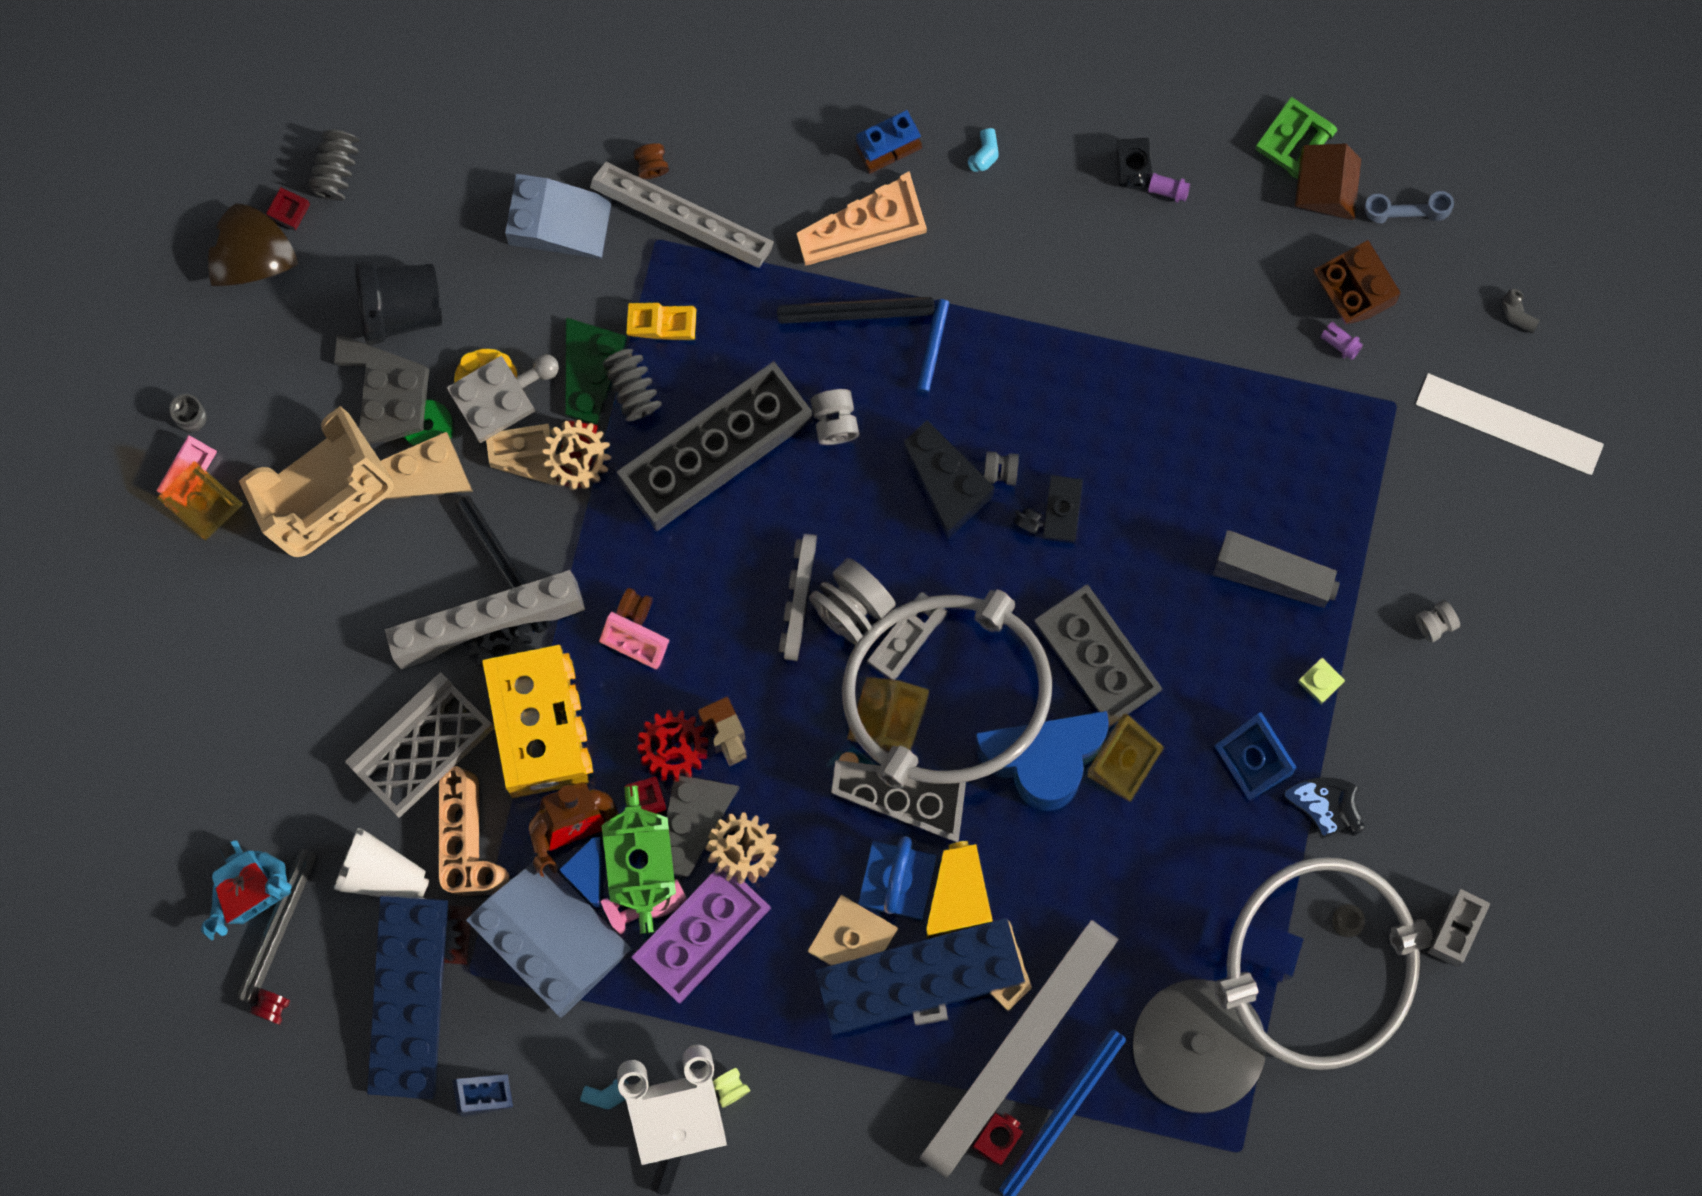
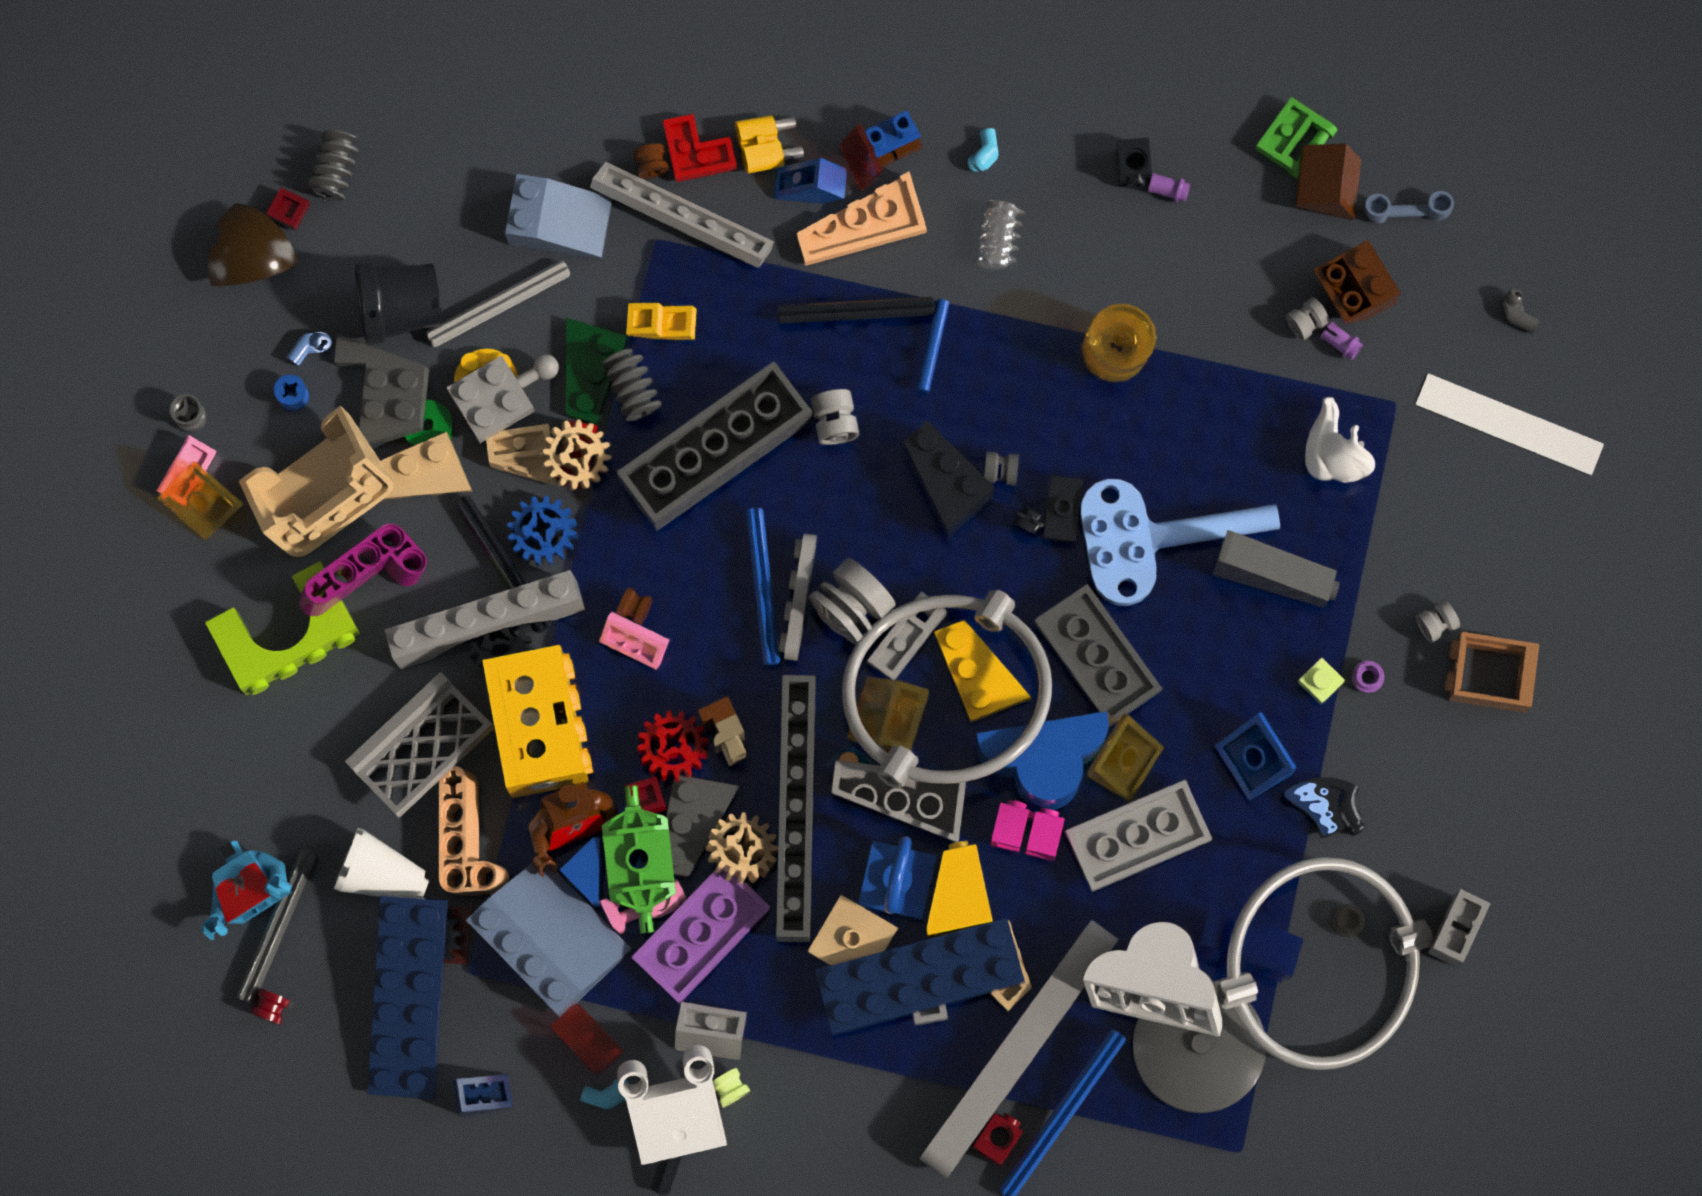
(256, 667): none -> lime arch
(296, 398): none -> blue wheel
(308, 344): none -> medium blue arm
(357, 573): none -> magenta beam
(498, 303): none -> light grey axle
(554, 528): none -> blue gear
(587, 1039): none -> clear red hinge
(696, 159): none -> red plate
(711, 1027): none -> light grey panel
(760, 143): none -> yellow piece
(763, 586): none -> blue axle
(796, 808): none -> dark grey brick
(811, 182): none -> blue slope
(861, 157): none -> clear red piece
(977, 673): none -> yellow wing
(999, 235): none -> clear piece
(1011, 826): none -> dark pink piece
(1124, 540): none -> light blue piece
(1125, 327): none -> clear yellow wheel
(1138, 835): none -> light grey plate
(1156, 981): none -> white brick
(1307, 318): none -> light grey wheel
(1331, 454): none -> white piece
(1369, 667): none -> medium lavender plate
(1526, 672): none -> medium nougat window

